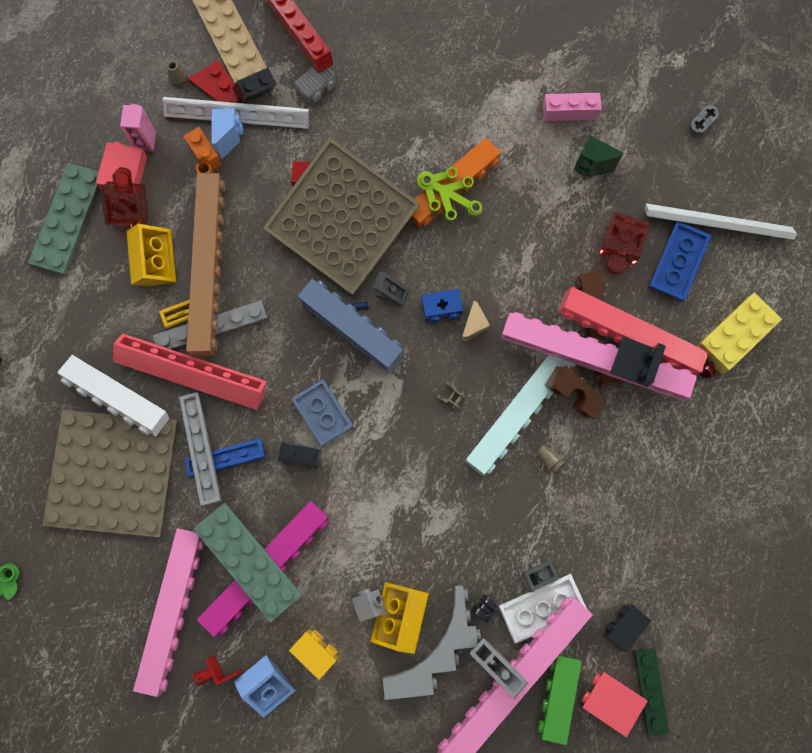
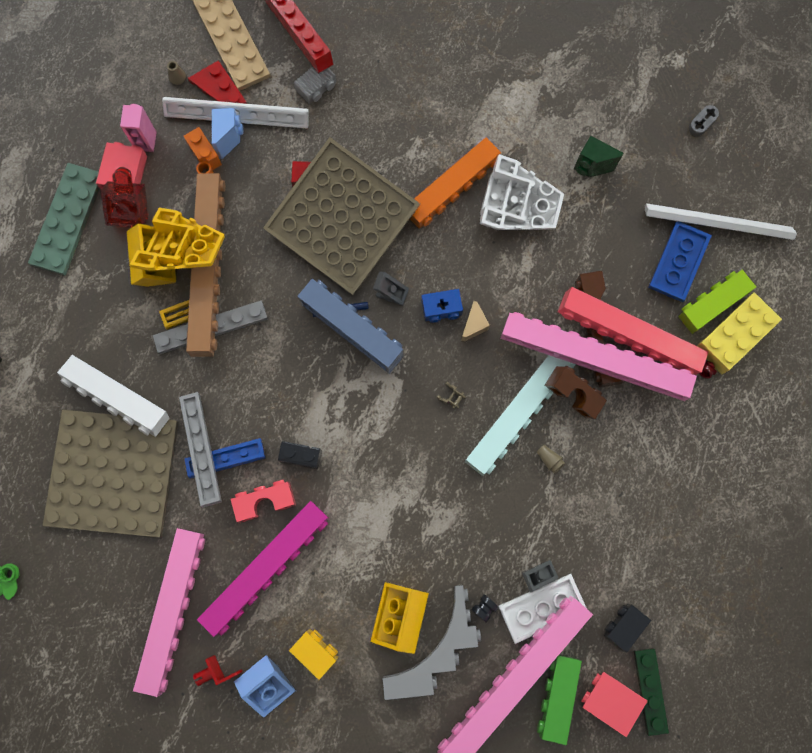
(178, 244): none -> yellow wedge
(189, 371): coral brick -> none
(246, 504): none -> coral arch
(248, 562): sand green plate -> none
(254, 86): black brick -> none
(322, 413): sand blue tile -> none
(368, 604): light grey brick -> none
(447, 192): lime plant -> none
(498, 667): light grey slope -> none
(519, 199): none -> white wedge
(571, 106): bright pink brick -> none
(621, 240): clear red brick -> none
(637, 361): black bracket -> none
(716, 301): none -> lime brick

